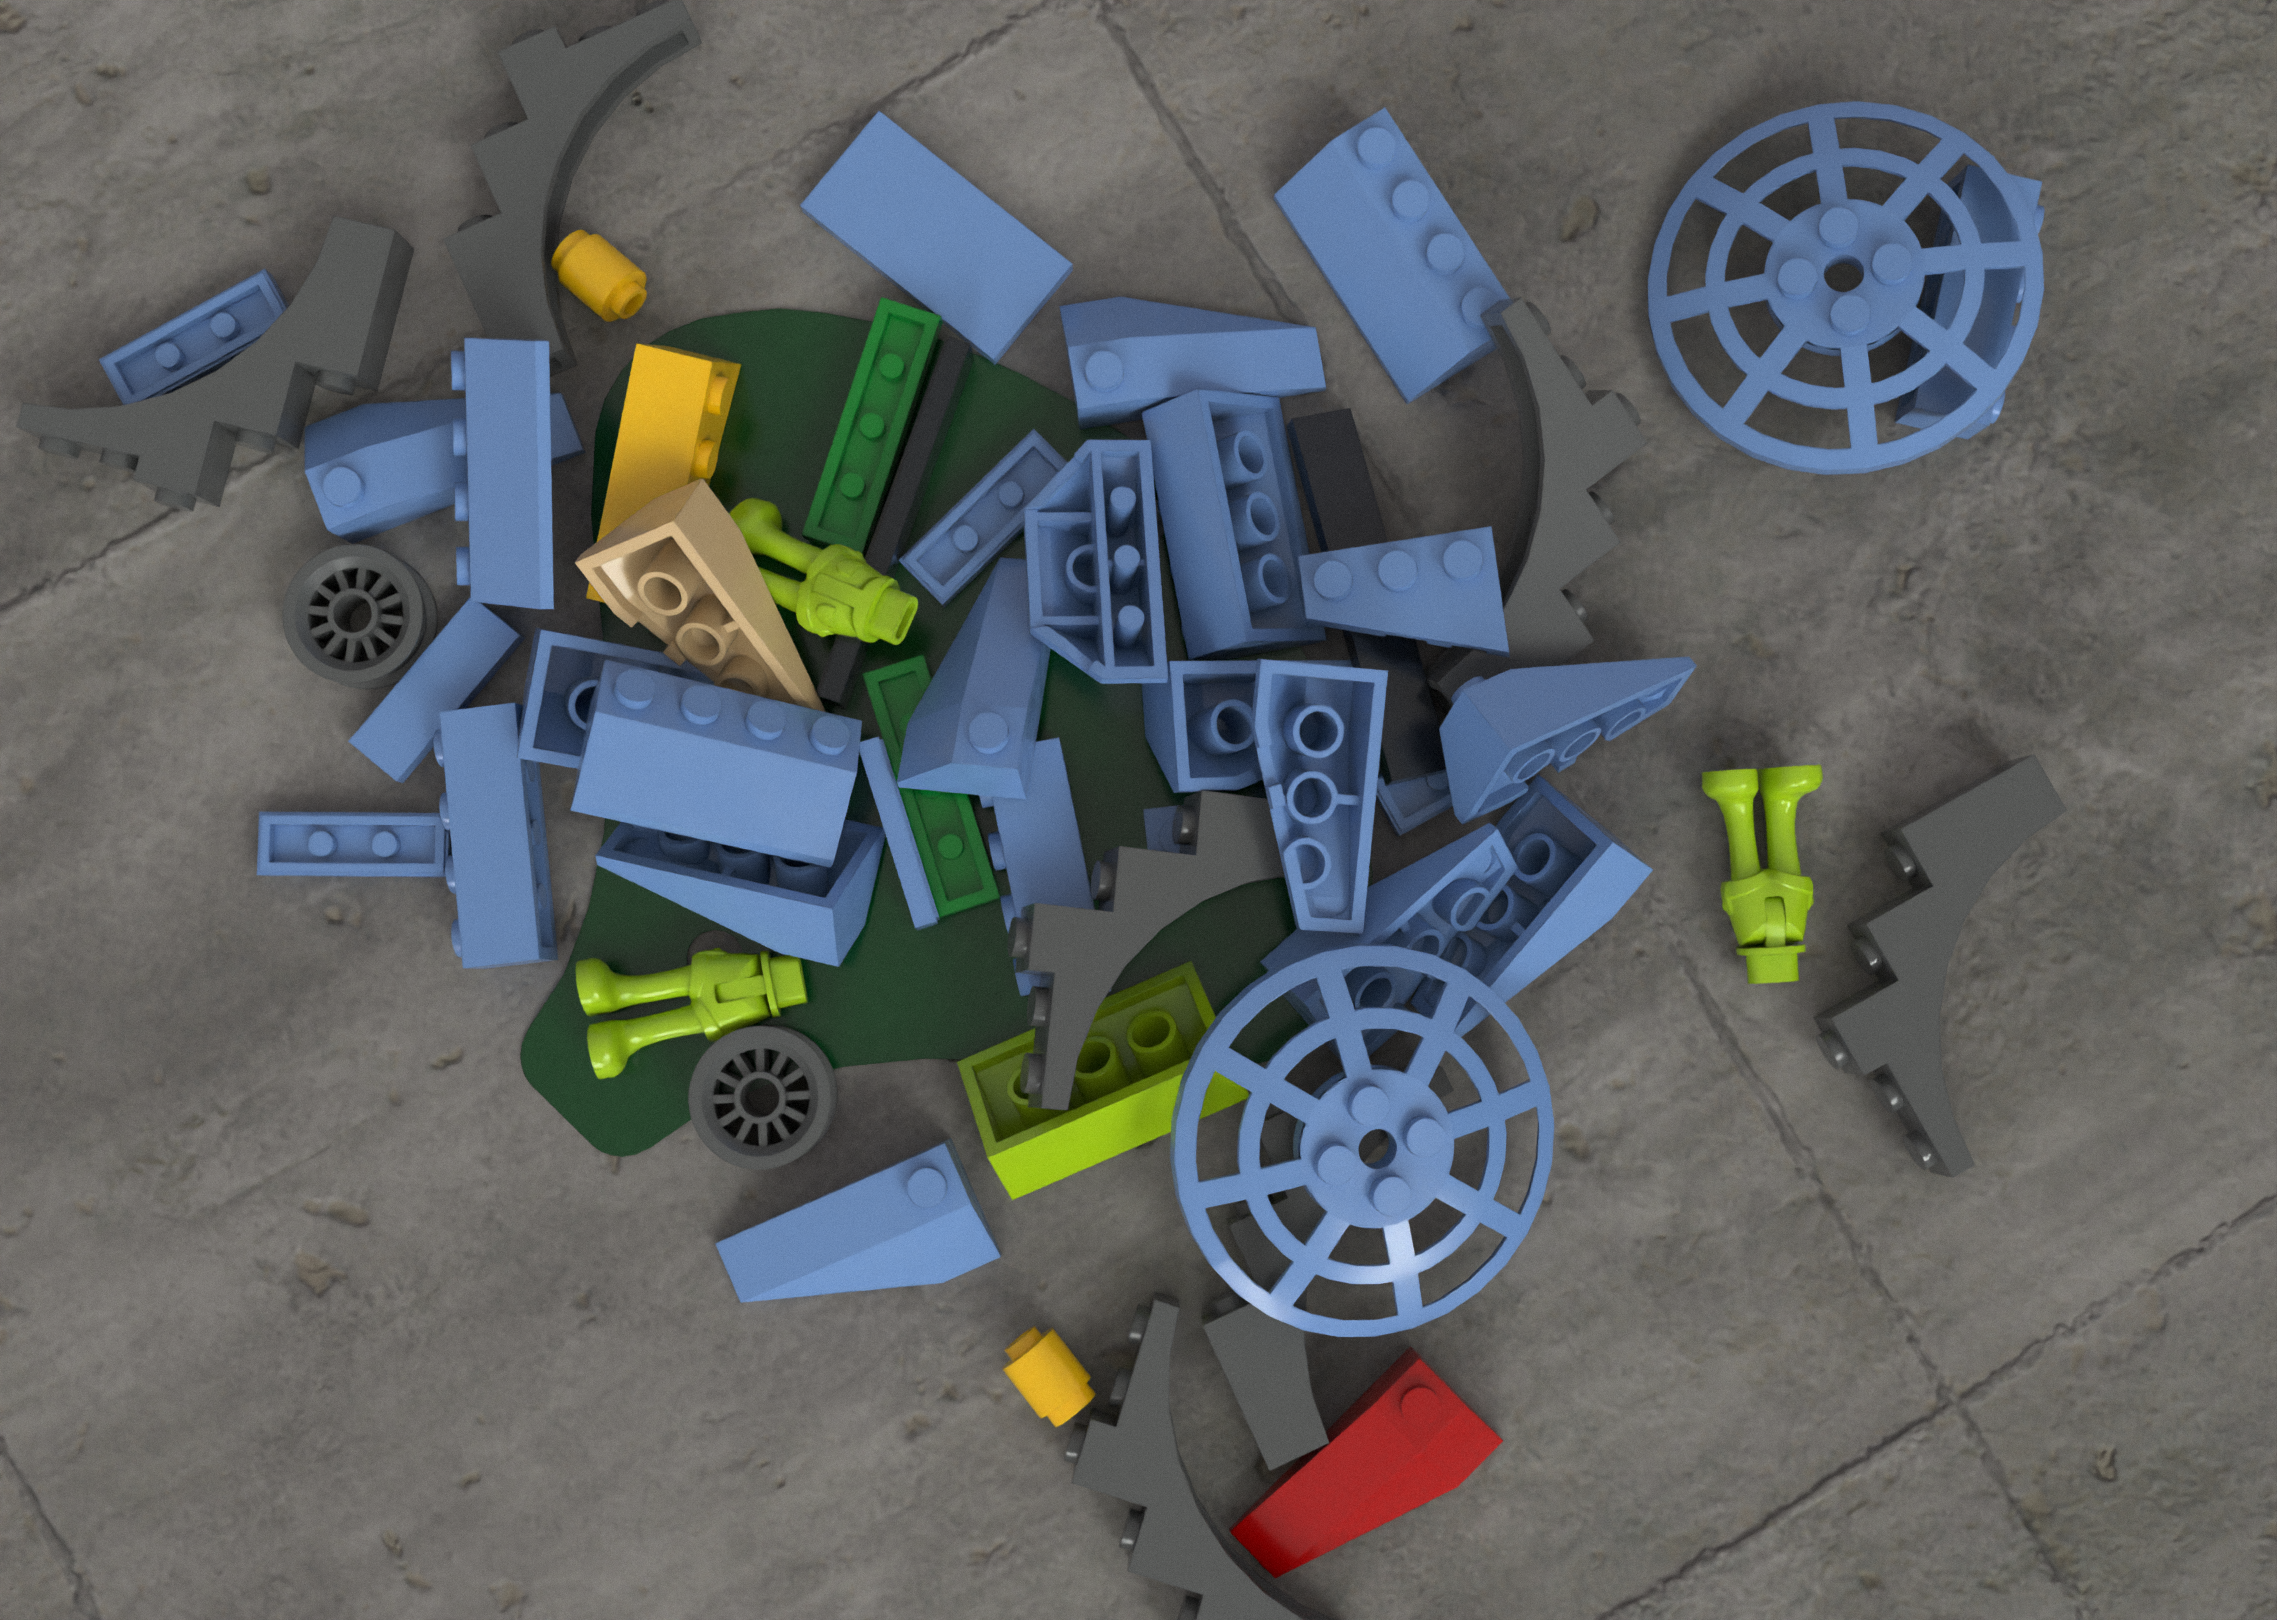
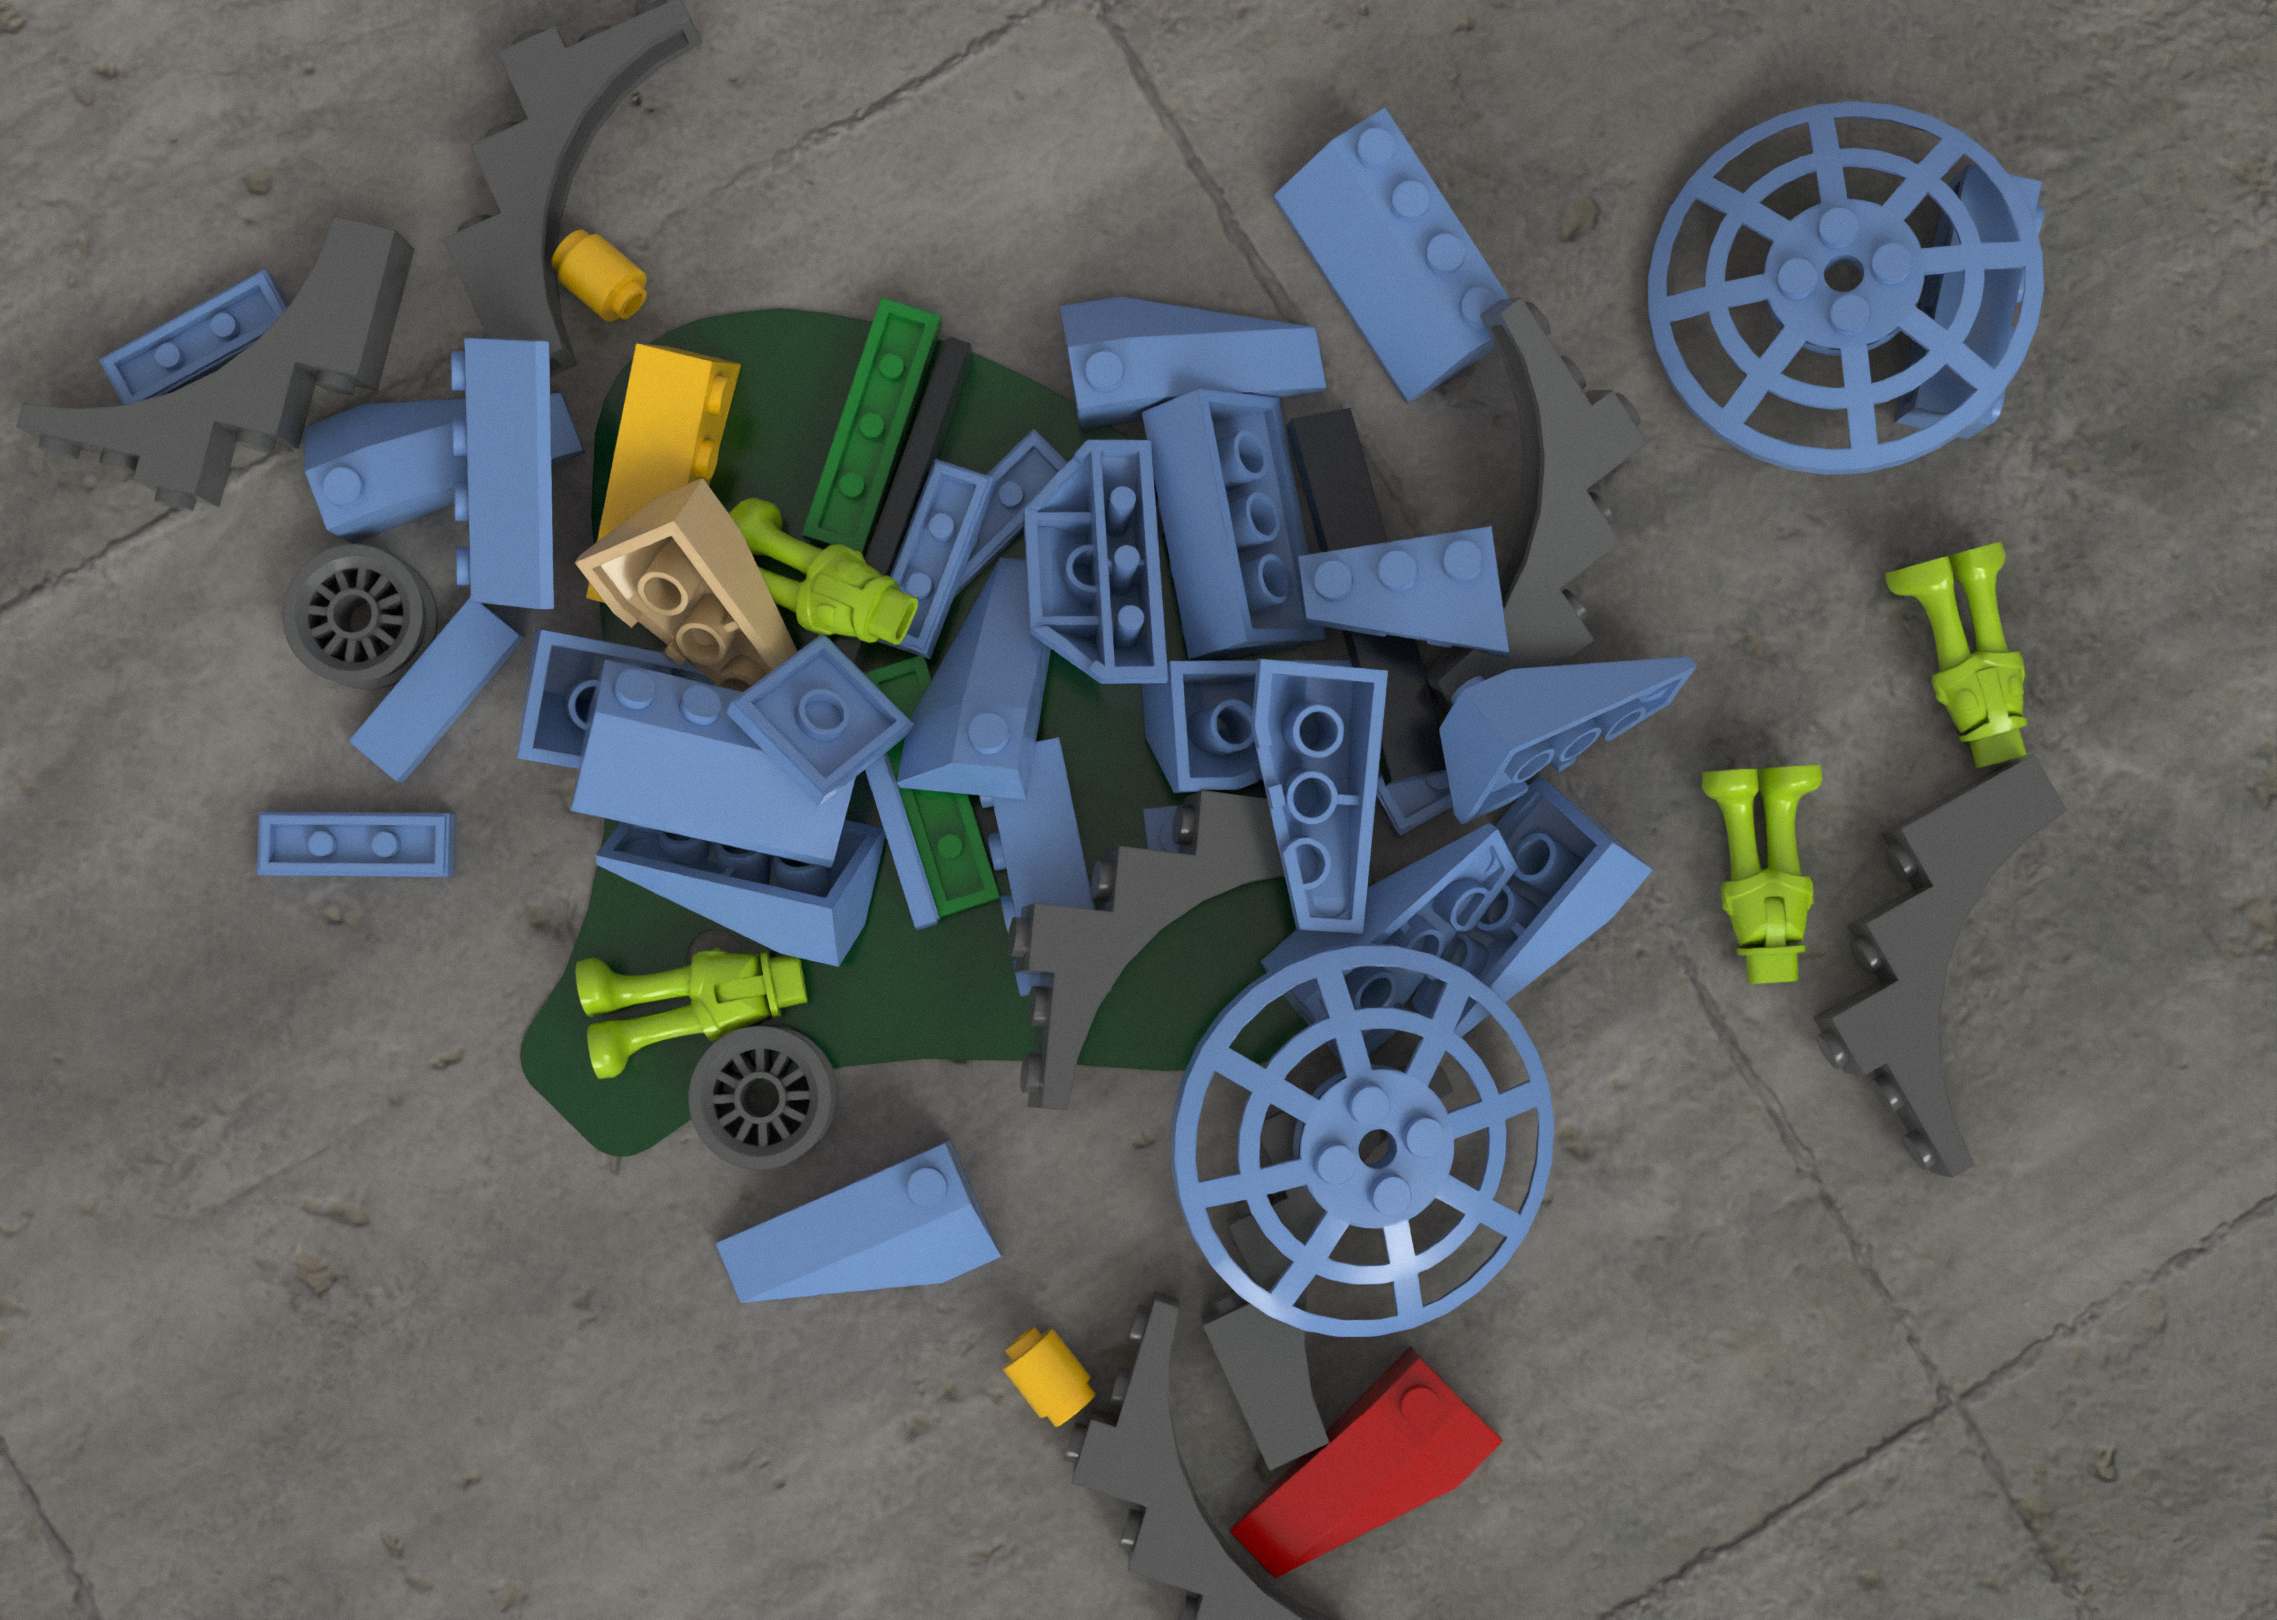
(496, 840): medium blue brick -> none
(819, 718): none -> medium blue tile
(936, 237): medium blue tile -> none
(939, 548): none -> medium blue tile
(1119, 1090): lime slope -> none
(1977, 687): none -> lime piece

